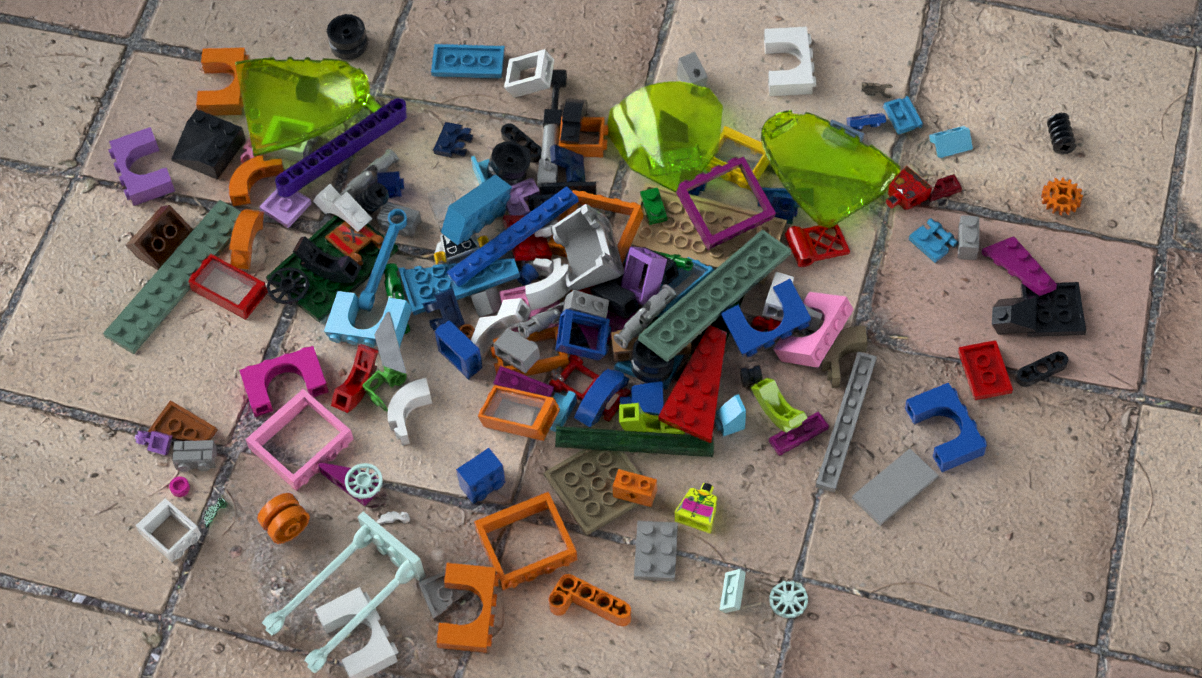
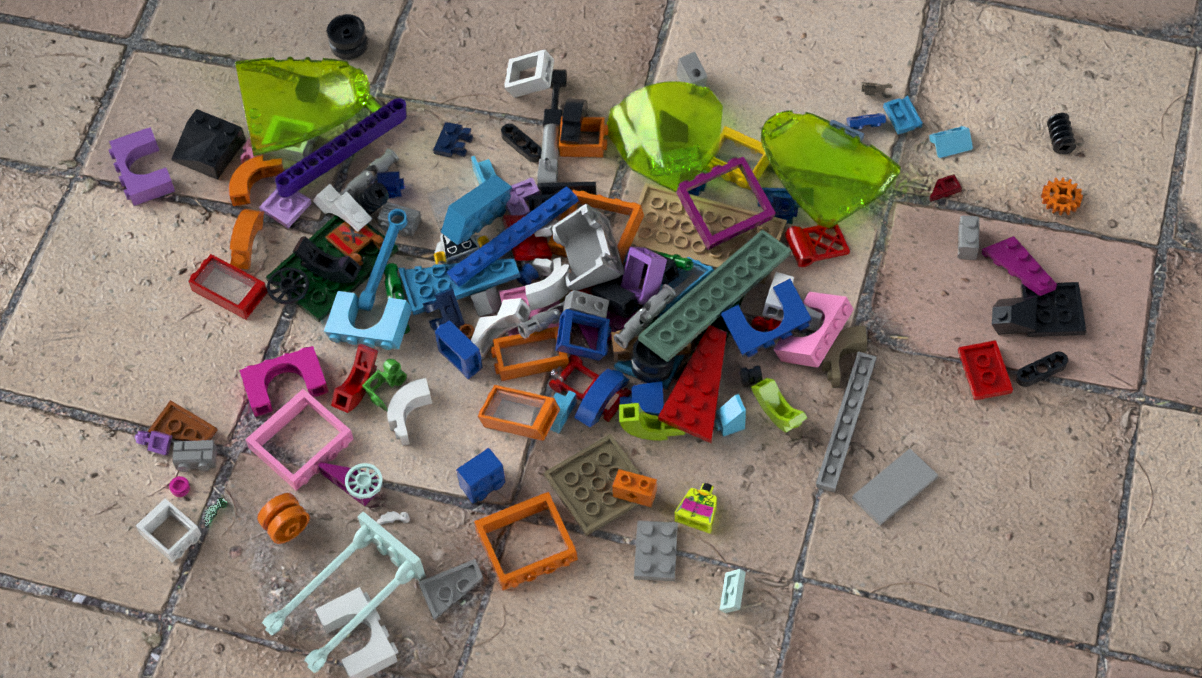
(159, 237): reddish brown slope -> none
(171, 280): sand green plate -> none
(227, 100): orange arch -> none
(388, 345): sticker -> none
(467, 61): dark azure plate -> none
(476, 634): orange arch -> none
(509, 162): black wheel -> none
(515, 380): magenta tile -> none
(517, 350): light grey brick -> none
(571, 161): dark blue plate -> none
(577, 337): black plate -> none
(591, 603): orange beam -> none
(632, 441): clear green plate -> none
(653, 206): green piece -> none
(788, 599): light aqua wheel -> none
(795, 42): white arch -> none
(811, 427): magenta tile -> none
(908, 190): red torso -> none
(929, 244): dark azure plate -> none
(946, 402): blue arch -> none

